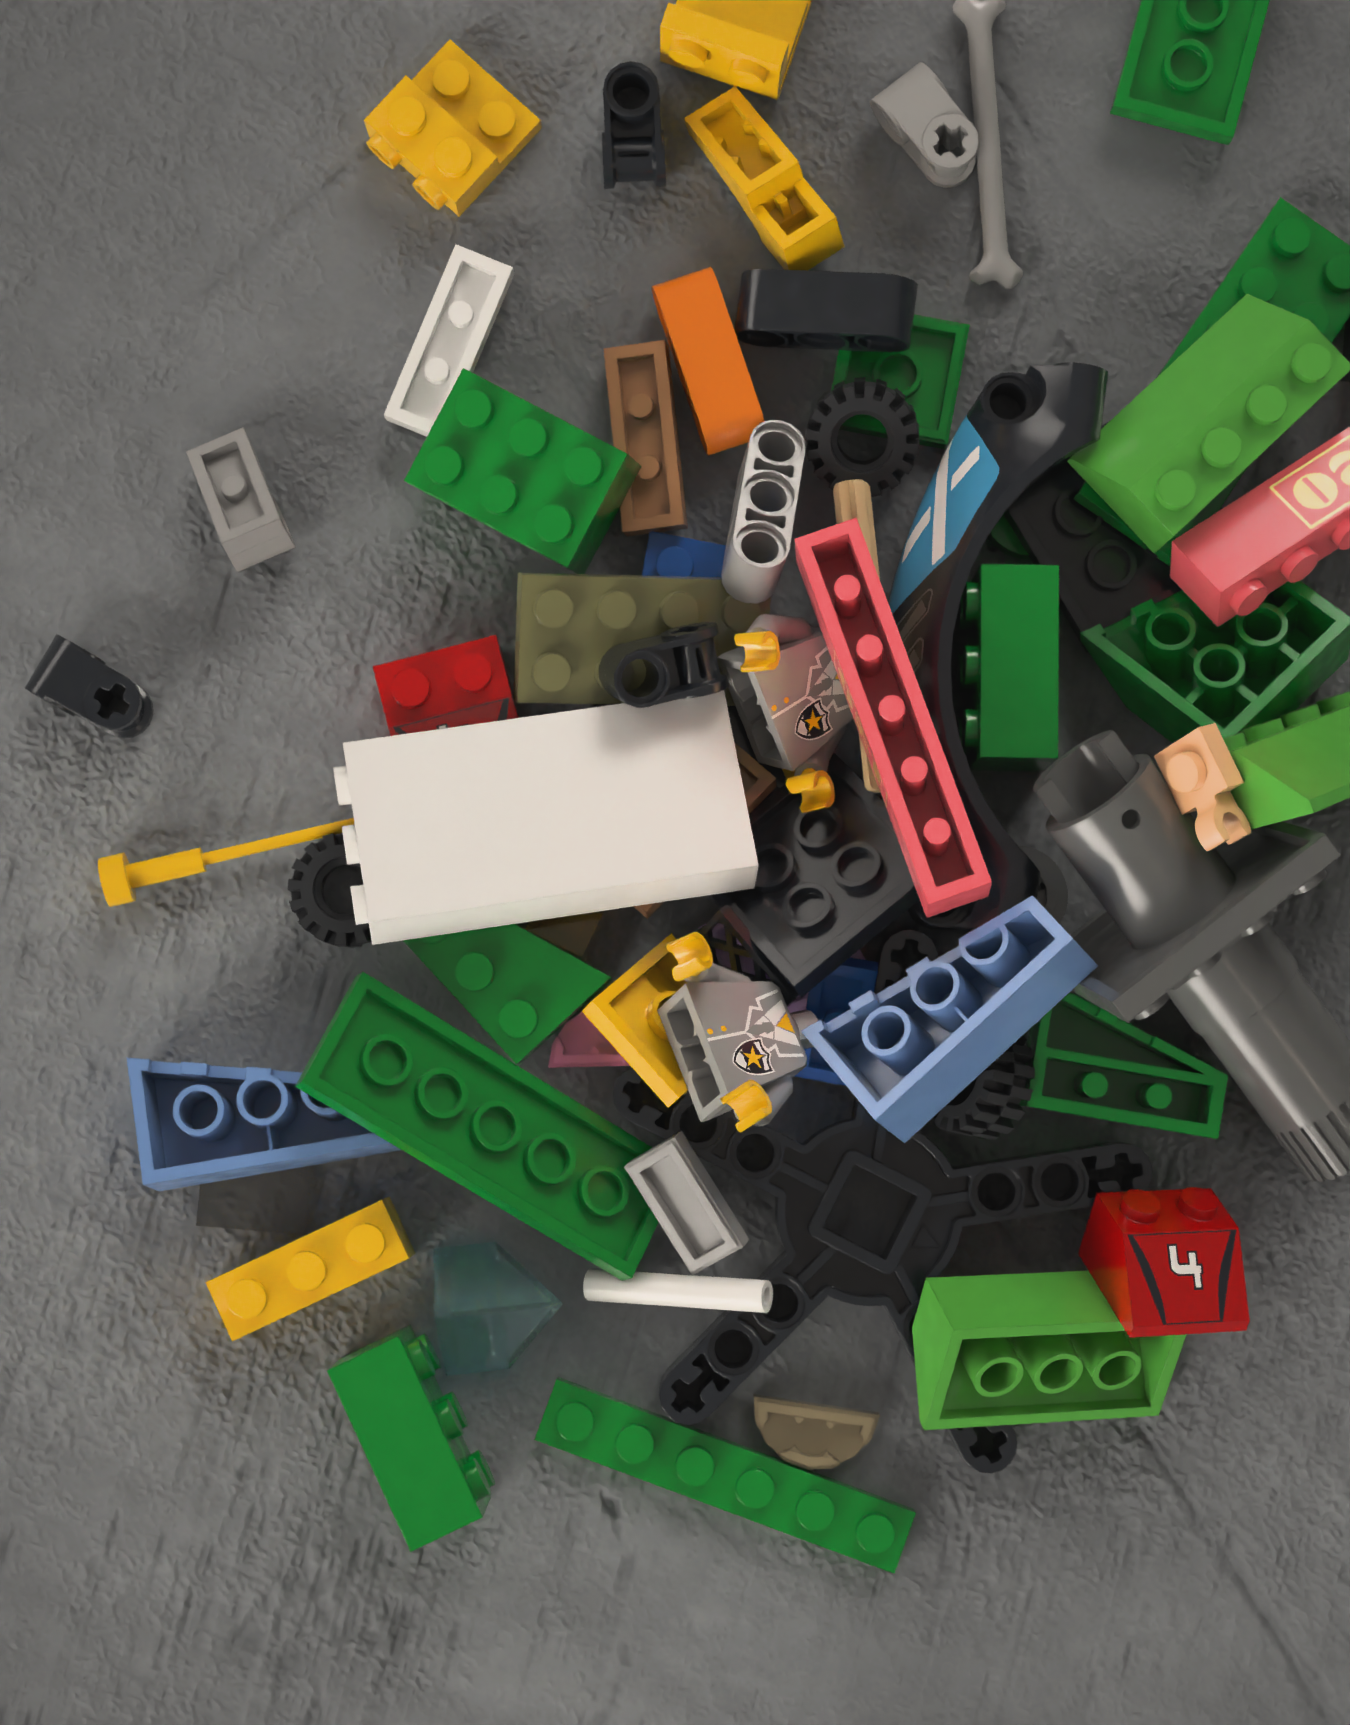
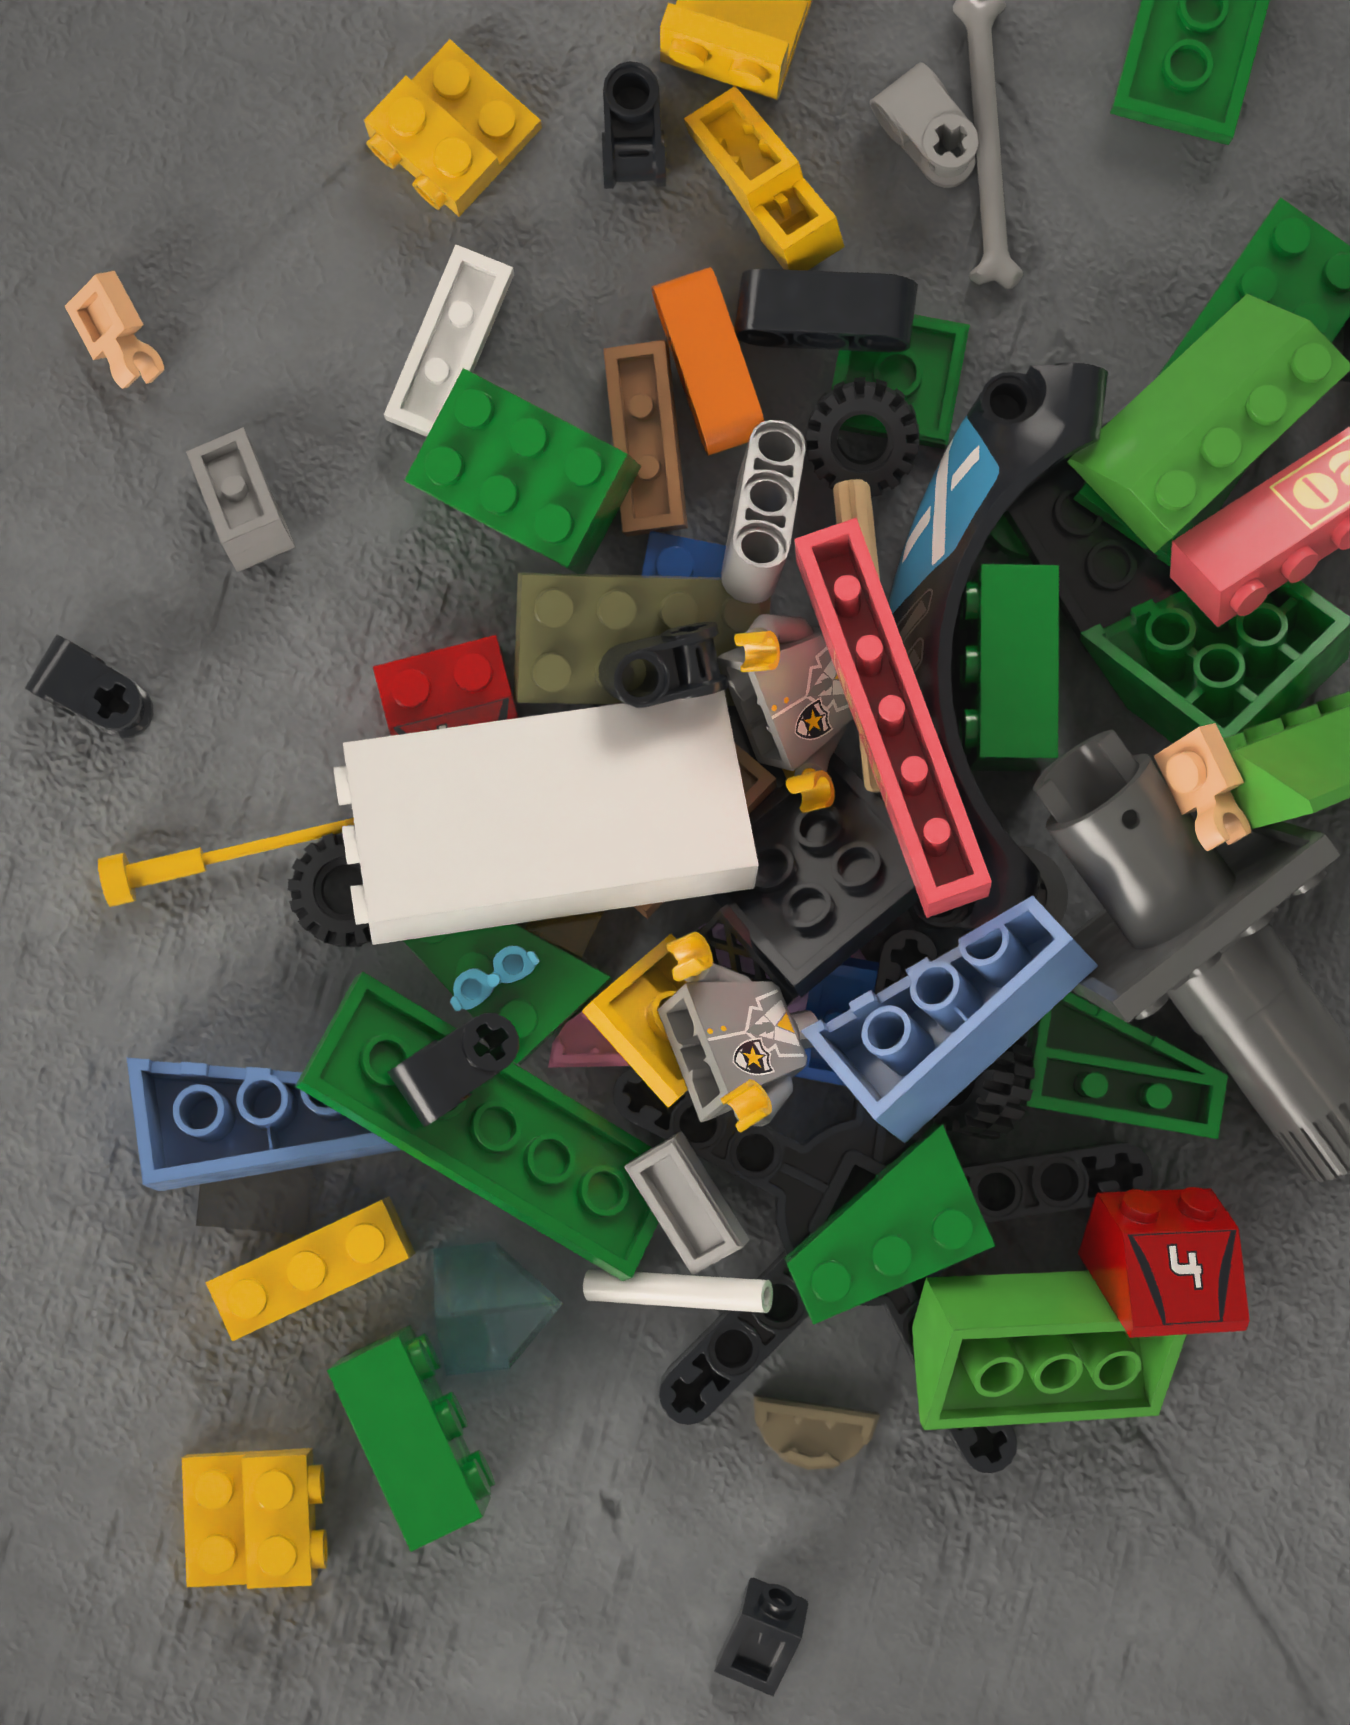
(108, 326): none -> light nougat plate
(253, 1518): none -> yellow plate
(450, 1069): none -> black piece
(475, 985): none -> medium azure piece
(725, 1475): green plate -> none
(763, 1636): none -> black bracket
(893, 1232): none -> green wedge

